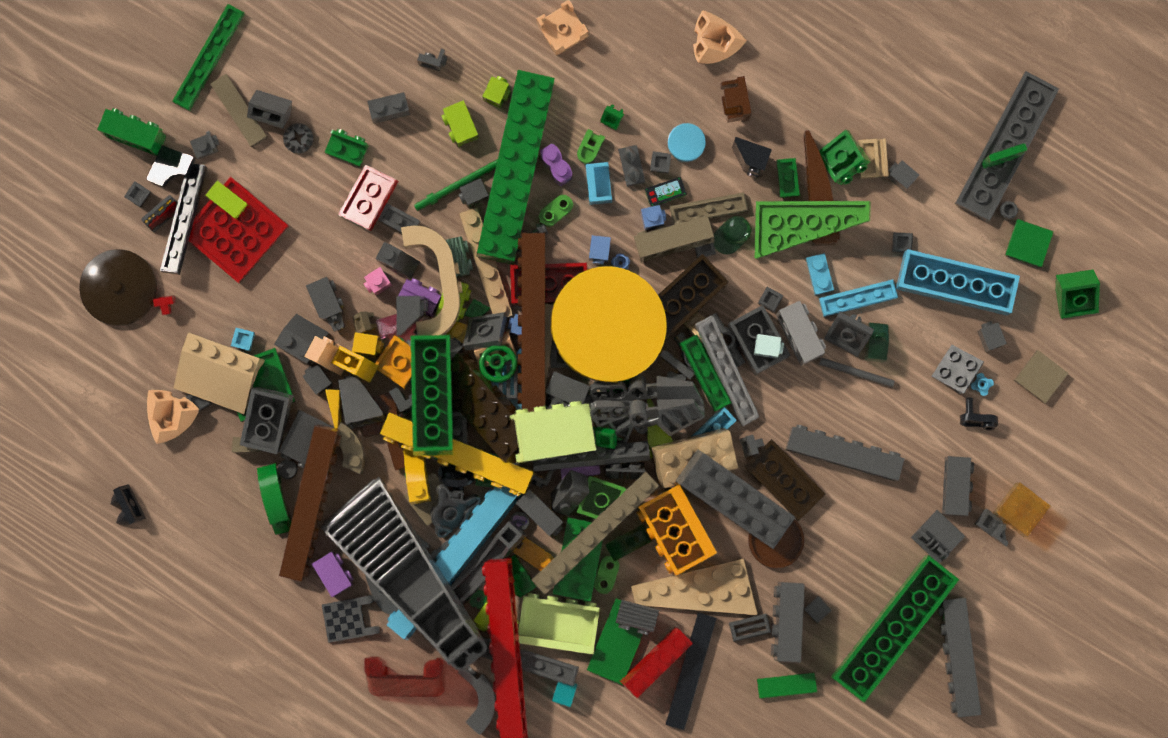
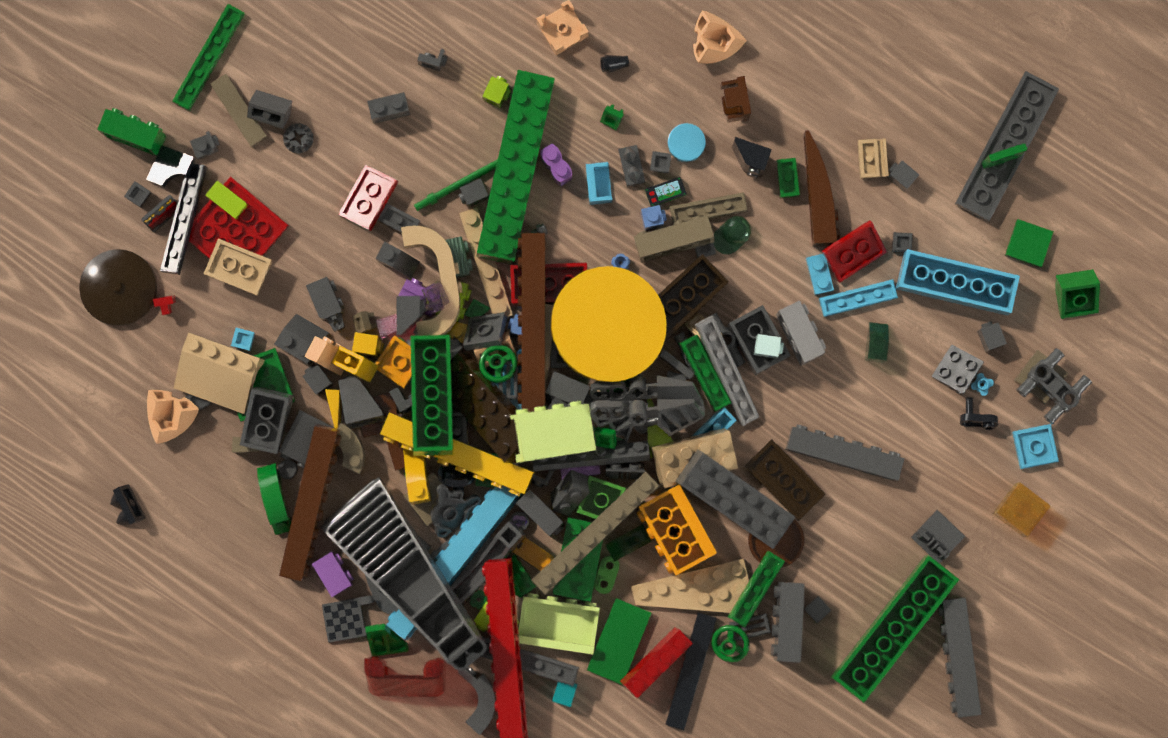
(237, 267): none -> tan plate
(346, 147): green bracket -> none
(377, 282): bright pink brick -> none
(384, 640): none -> green wing
(435, 297): none -> bracket
(460, 123): lime brick -> none
(556, 210): bright green plate -> none
(587, 153): bright green plate -> none
(599, 250): medium blue brick -> none
(613, 62): none -> black cone
(637, 616): dark grey brick -> none
(730, 639): none -> green piece
(750, 445): dark grey tile -> none
(756, 589): none -> green tile
(770, 299): dark grey tile -> none
(786, 685): green tile -> none
(792, 223): bright green wing -> none
(844, 158): green plate -> none
(849, 333): dark grey tile -> none
(854, 251): none -> red tile
(857, 372): dark grey bar -> none
(957, 486): dark grey brick -> none
(992, 526): dark grey slope -> none
(1008, 210): dark grey piece -> none
(1035, 446): none -> medium azure tile
(1054, 386): none -> dark grey piece

